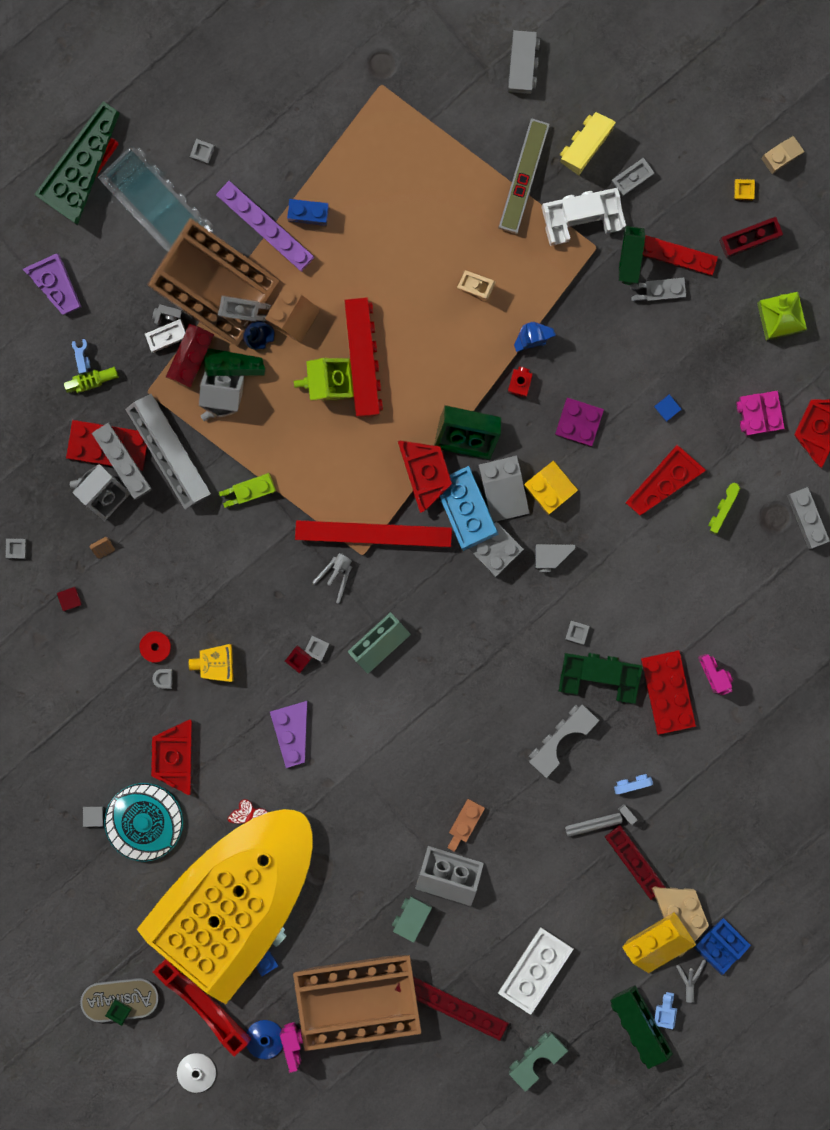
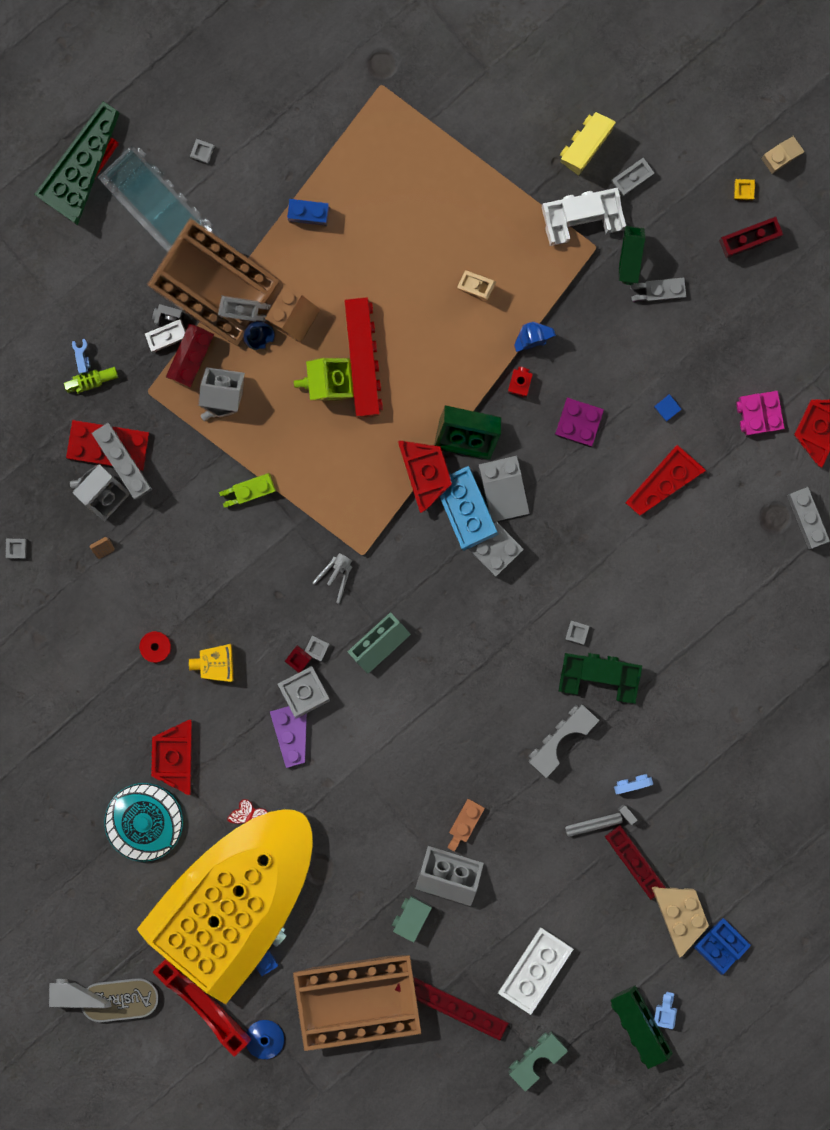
(55, 283): medium lavender wing -> none
(69, 599): dark red tile -> none
(73, 995): none -> light grey slope
(92, 816): light grey tile -> none
(118, 1012): dark green tile -> none
(163, 678): light grey tile -> none
(168, 451): light grey brick -> none
(199, 1063): white dish -> none
(232, 364): dark green wing -> none
(265, 226): medium lavender plate -> none
(292, 1042): dark pink plate -> none
(303, 692): none -> light grey plate
(373, 533): red tile -> none
(523, 62): light grey brick -> none
(523, 176): olive tile -> none
(550, 487): yellow slope -> none
(550, 556): light grey slope -> none
(659, 943): yellow slope -> none
(668, 692): red plate -> none
(679, 255): red plate -> none
(690, 983): light grey plant -> none
(719, 679): dark pink plate -> none
(724, 507): lime hinge -> none
(782, 316): lime piece -> none

